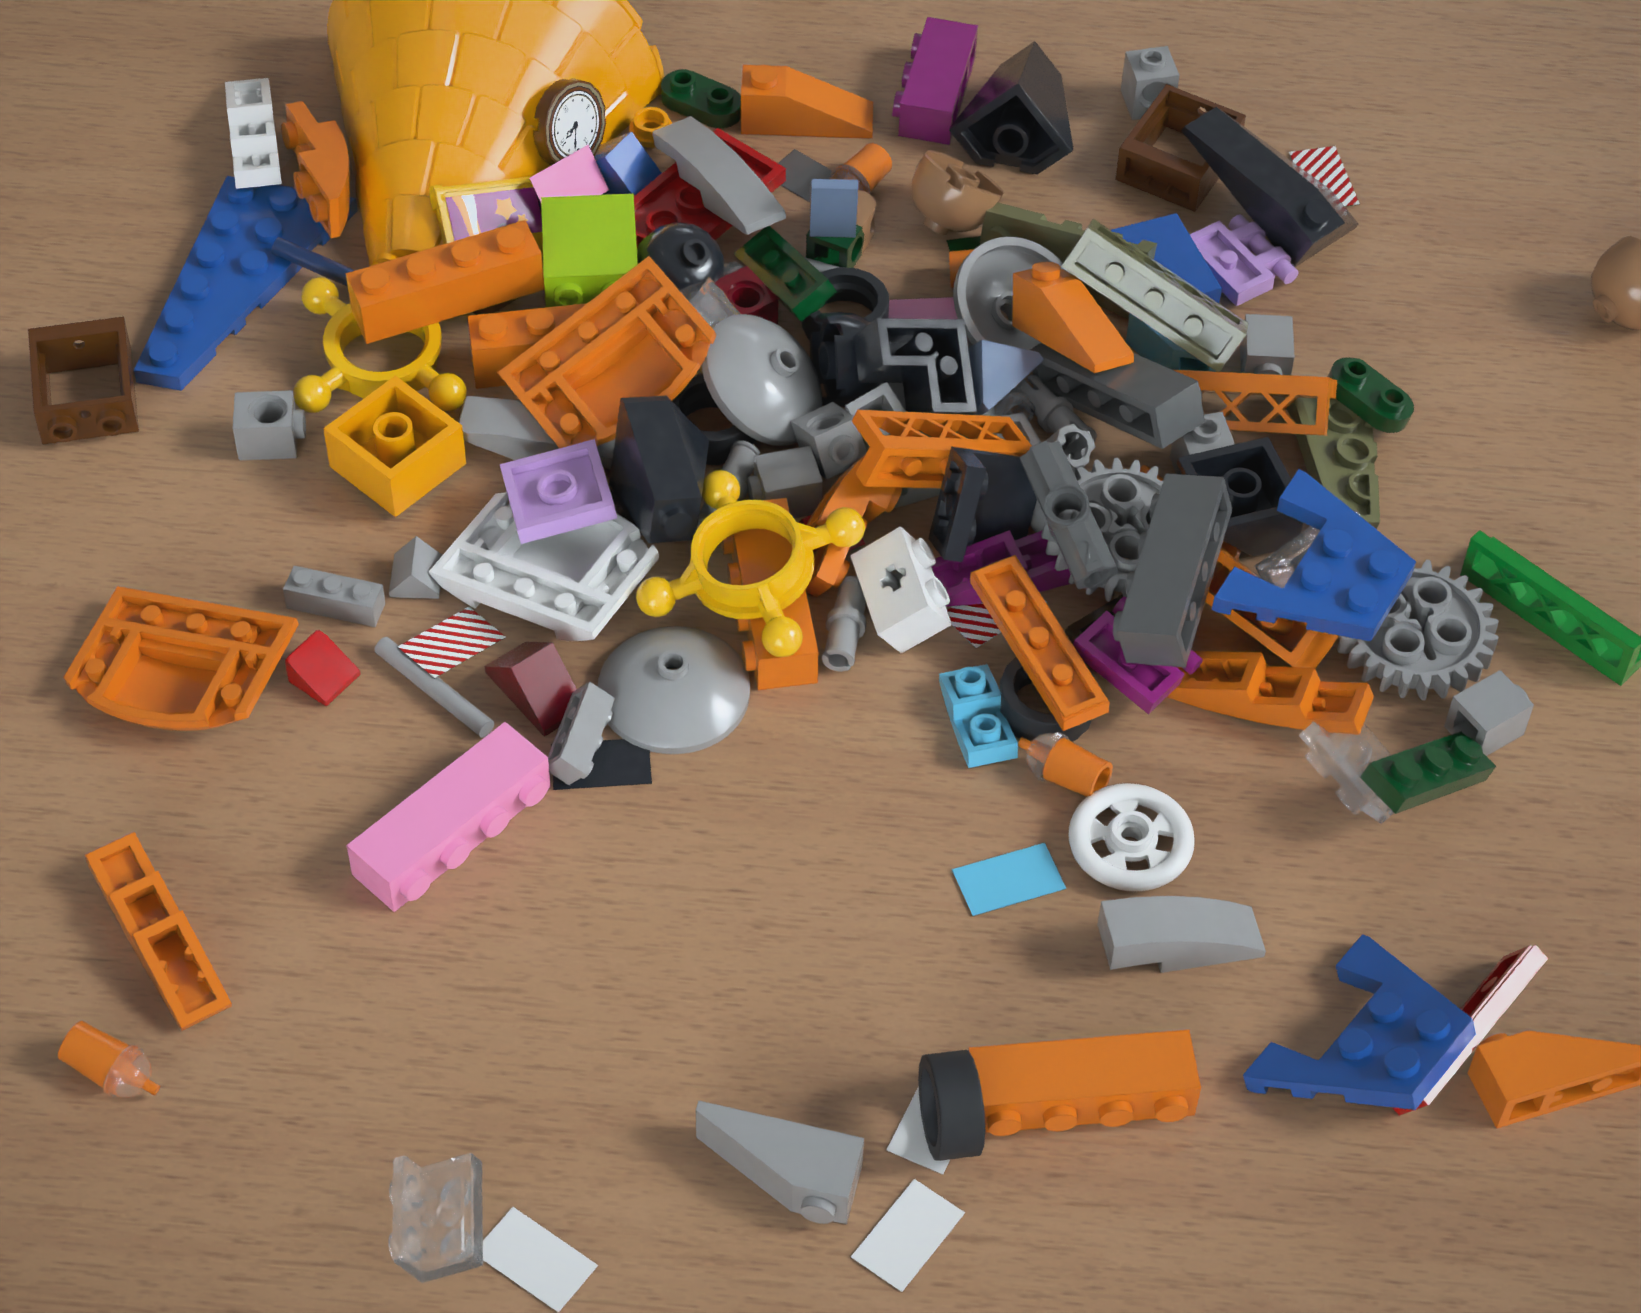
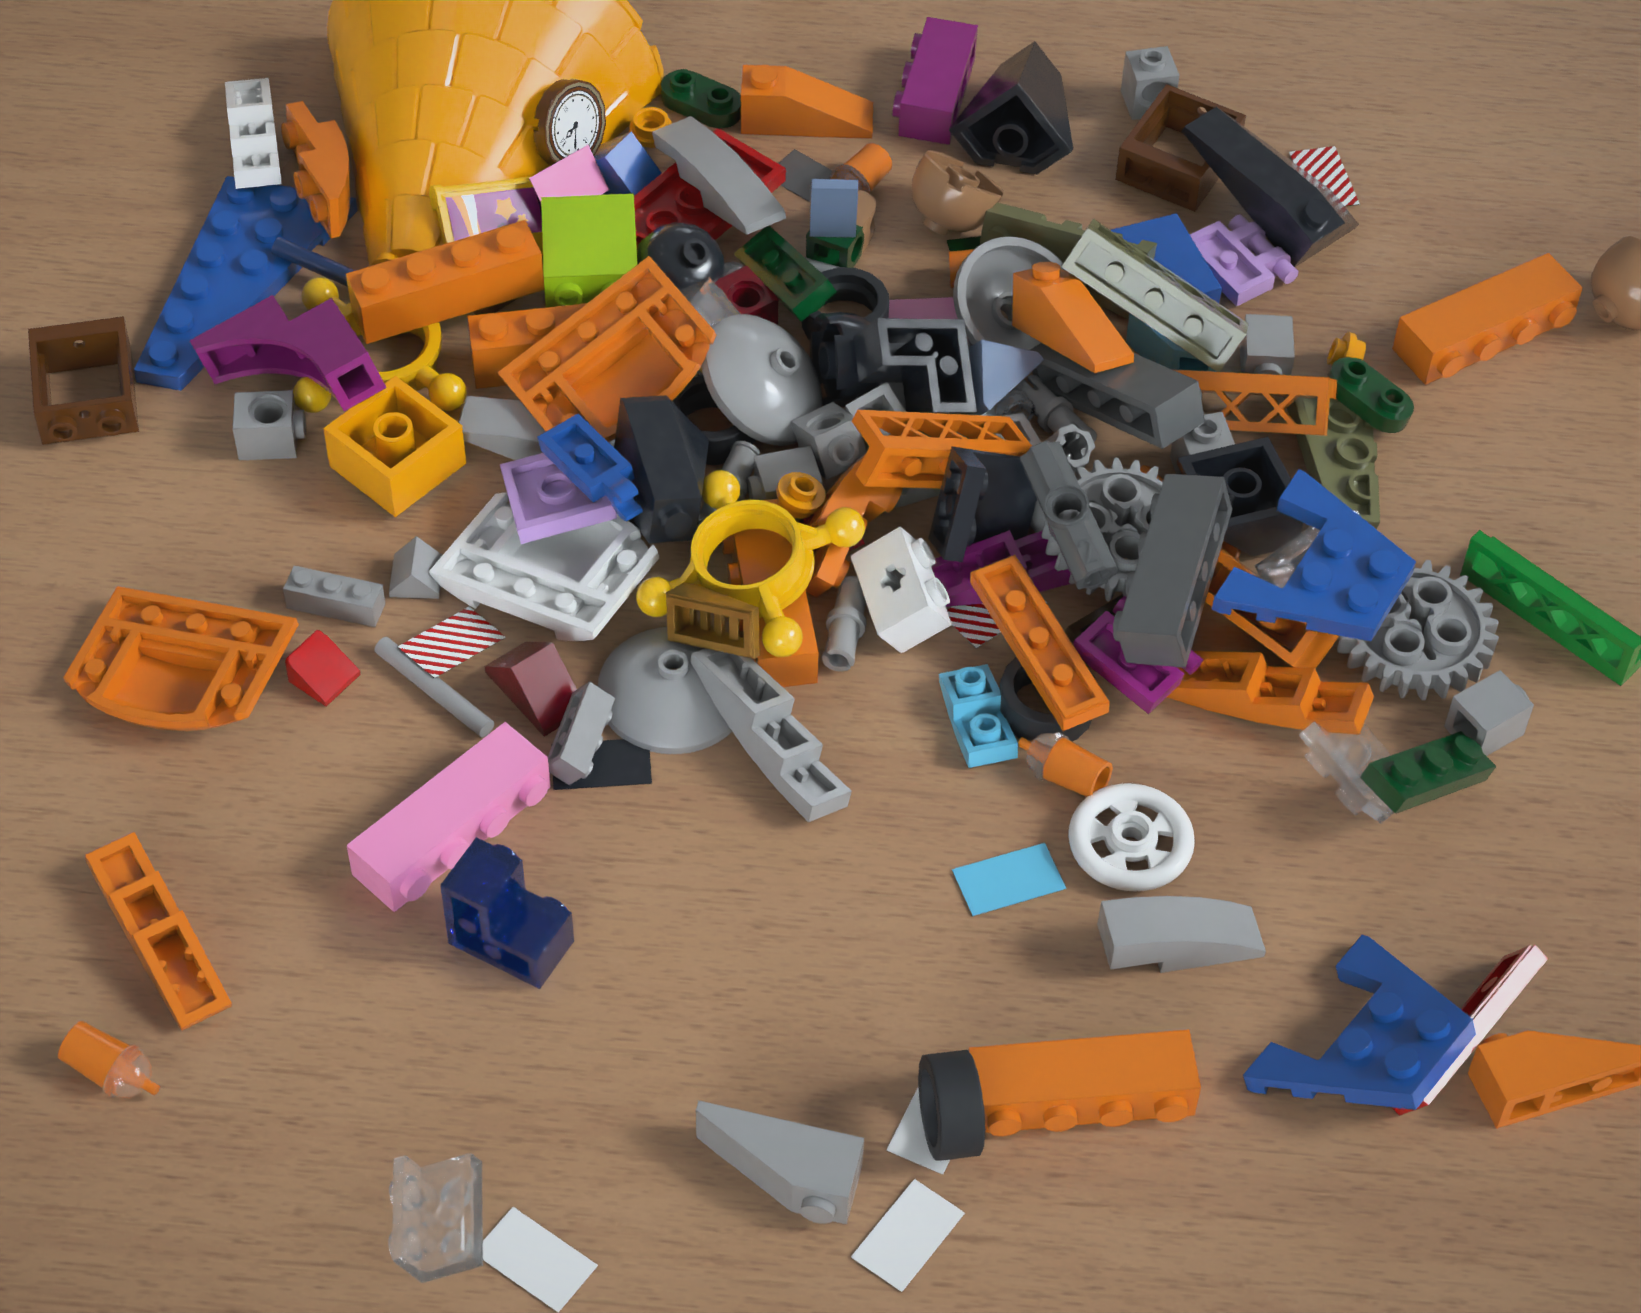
(310, 346): none -> magenta arch
(499, 919): none -> clear blue brick
(592, 464): none -> blue plate
(685, 629): none -> pearl gold slope
(762, 721): none -> light grey slope
(800, 494): none -> light orange plate
(1346, 347): none -> light orange plate
(1487, 318): none -> orange brick

